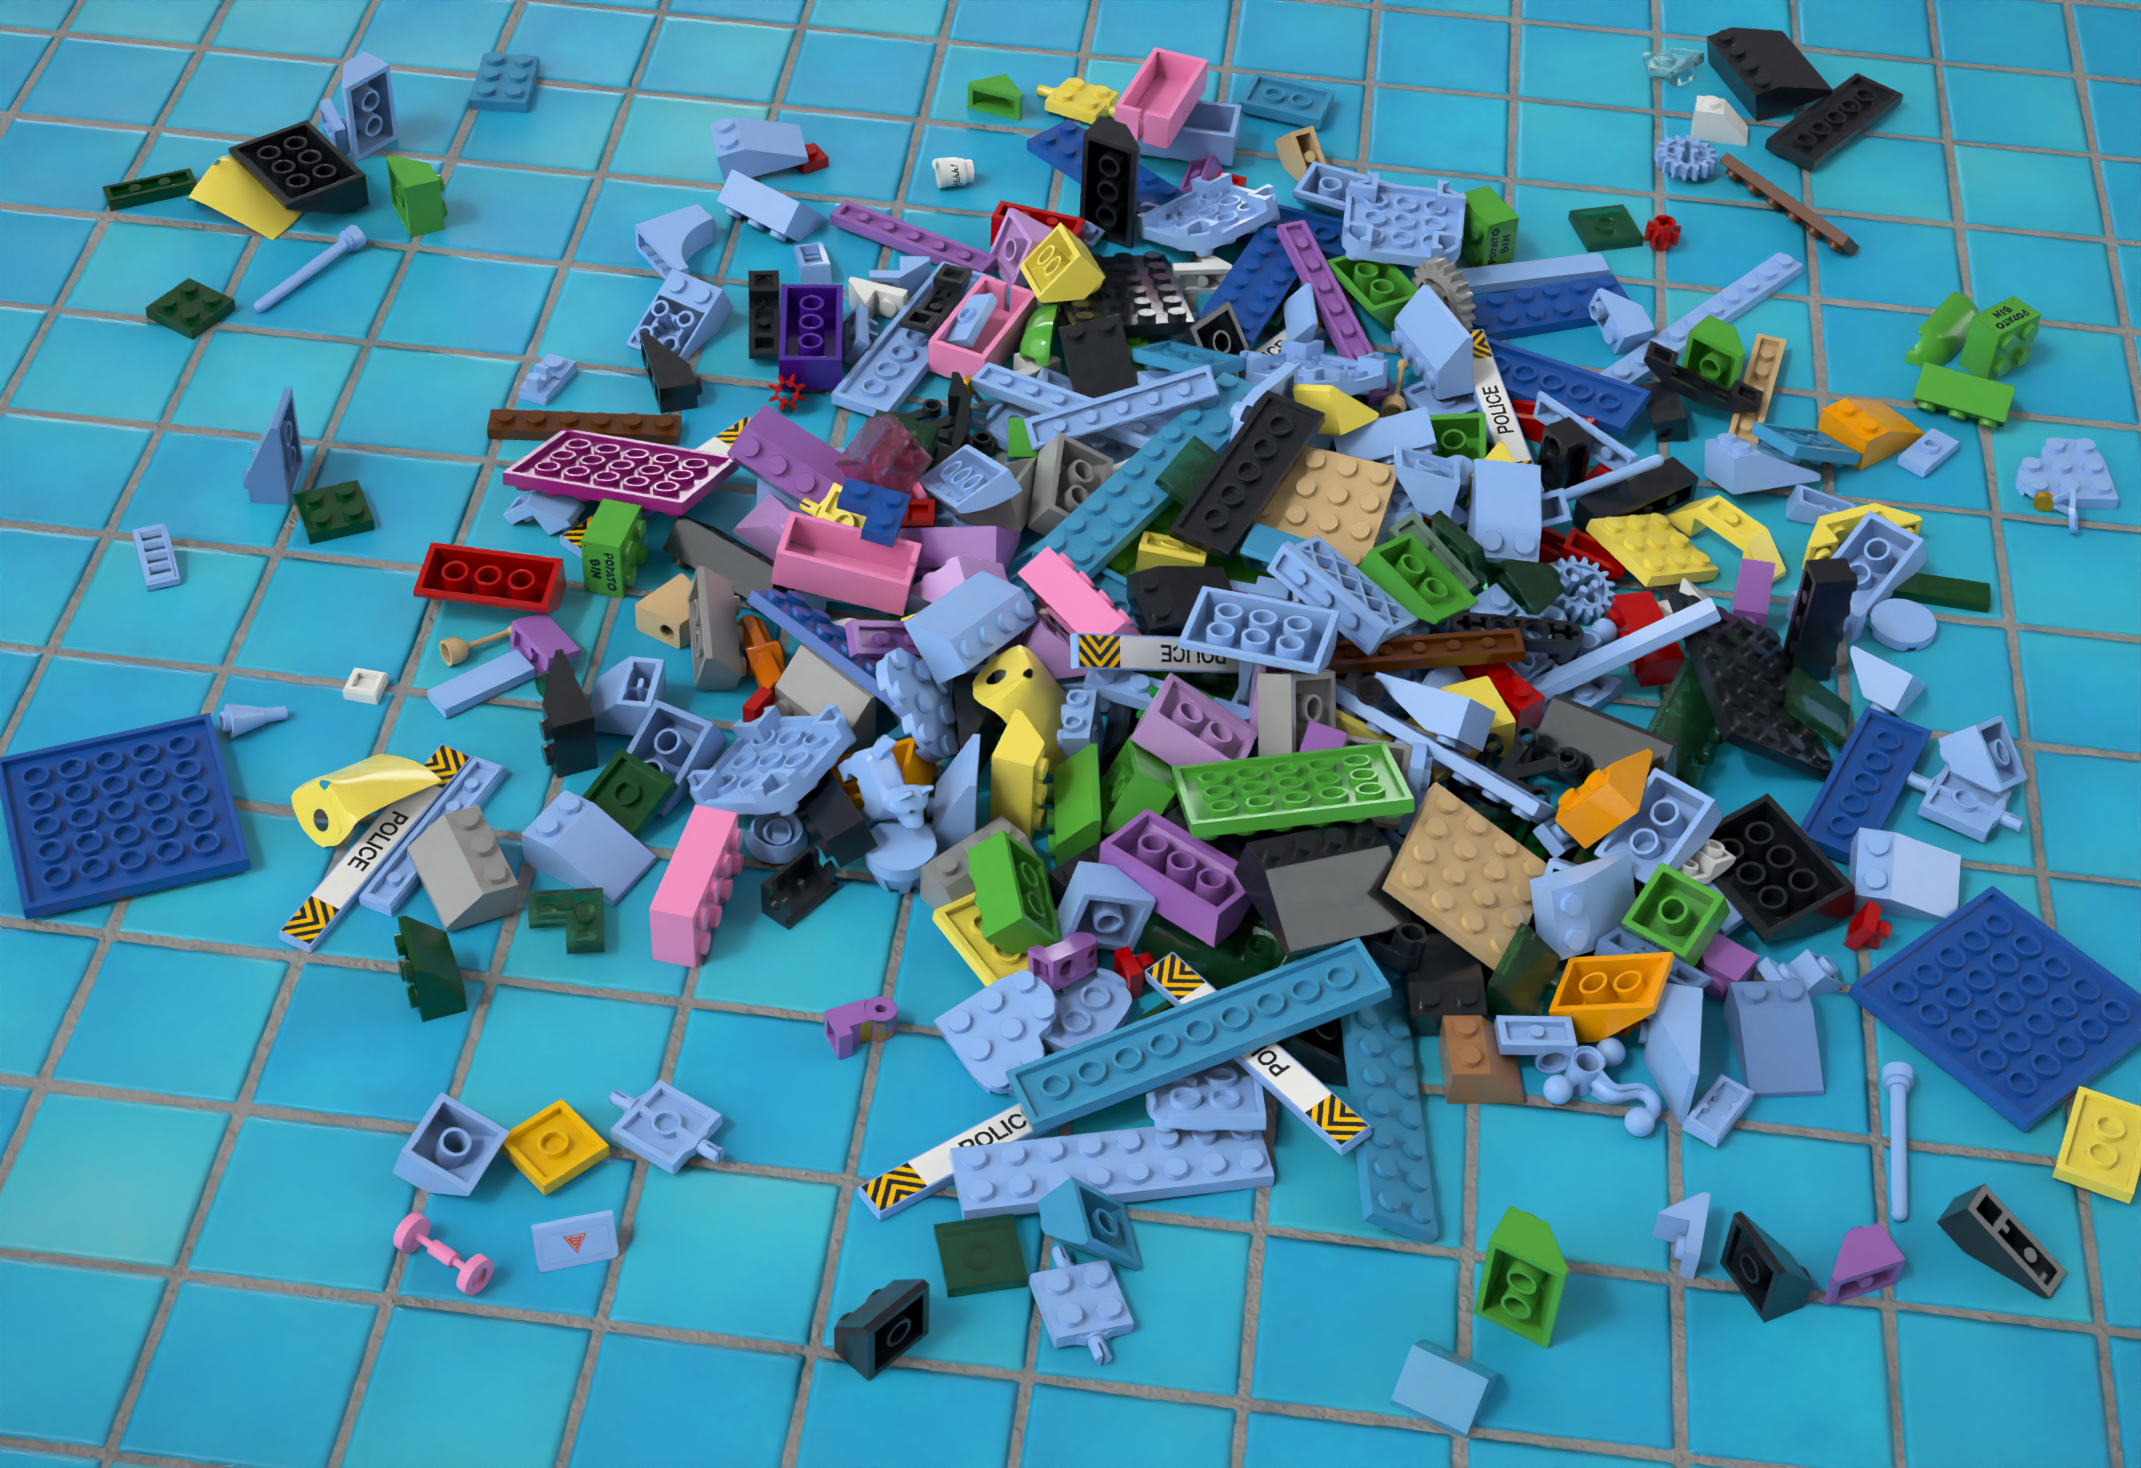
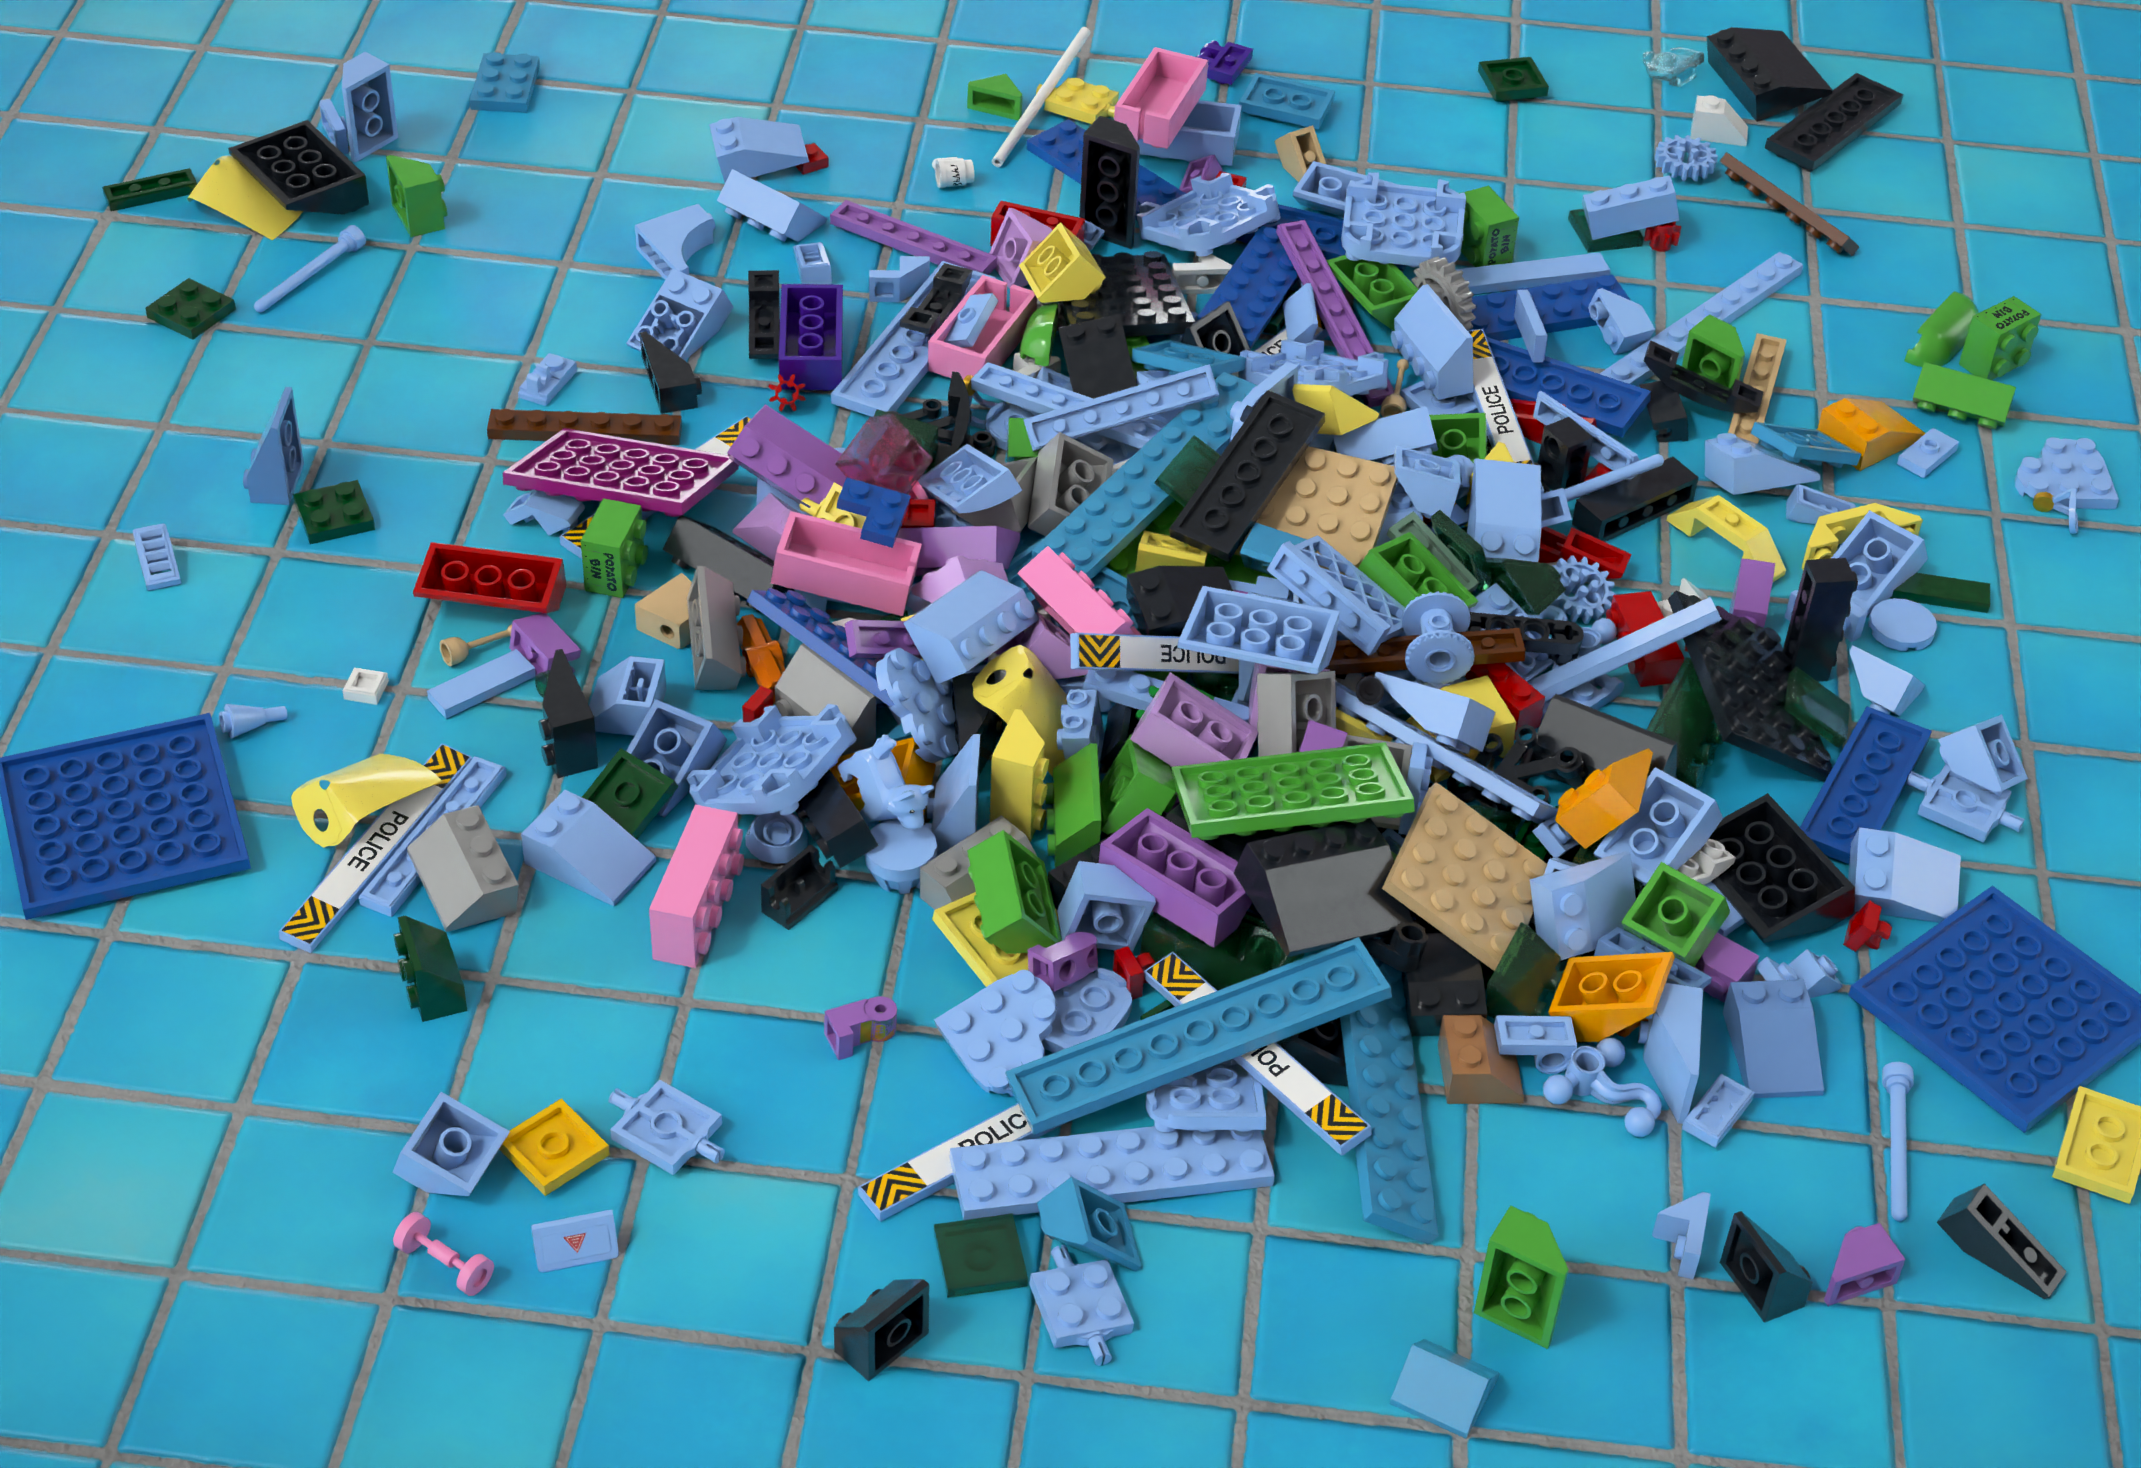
(576, 910): clear green plate -> none
(857, 334): light blue plate -> none
(877, 297): white slope -> none
(1040, 97): none -> white piece
(1225, 62): none -> dark purple plate
(1439, 651): none -> light blue hose
(1513, 79): none -> dark green plate
(1530, 326): none -> light blue tile
(1630, 207): none -> light blue slope
(1652, 549): light yellow plate -> none

